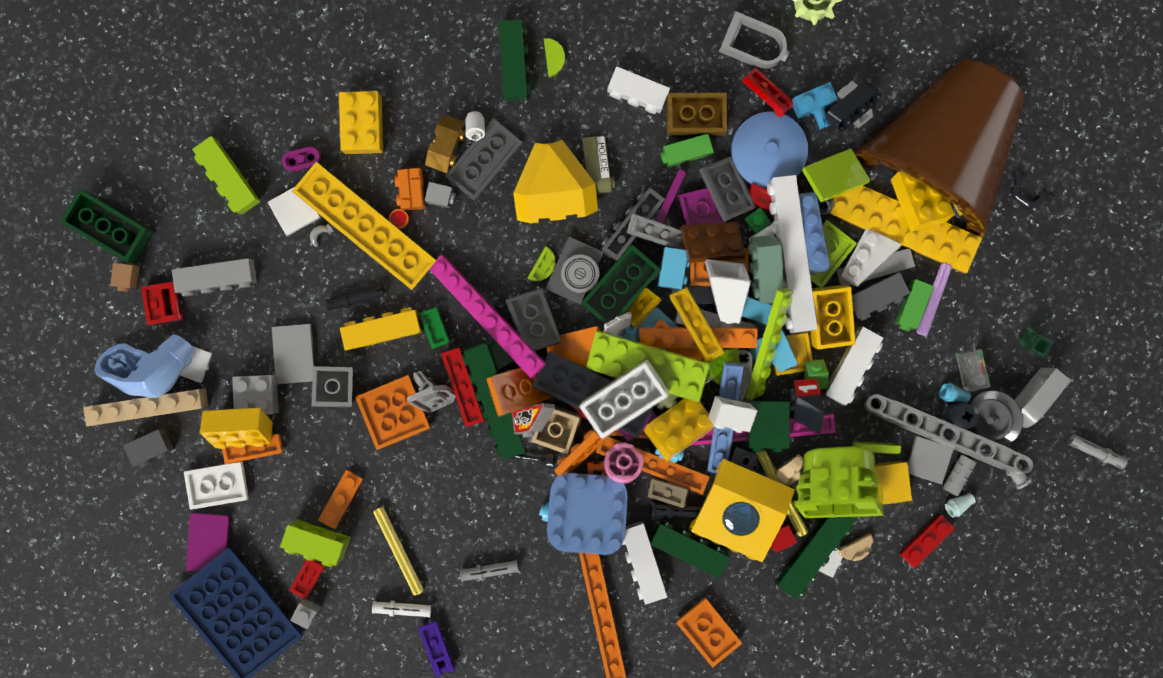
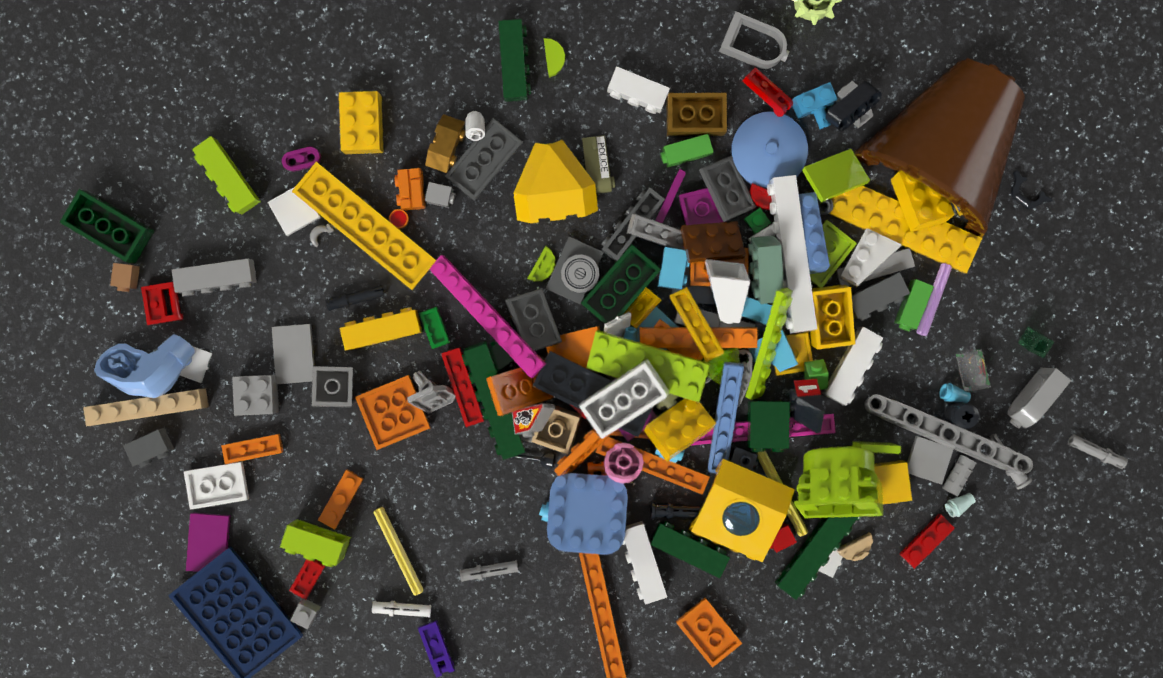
(236, 427): yellow brick -> none
(668, 492): dark tan plate -> none
(732, 414): white brick -> none
(790, 470): tan rock -> none
(998, 417): dark grey piece -> none

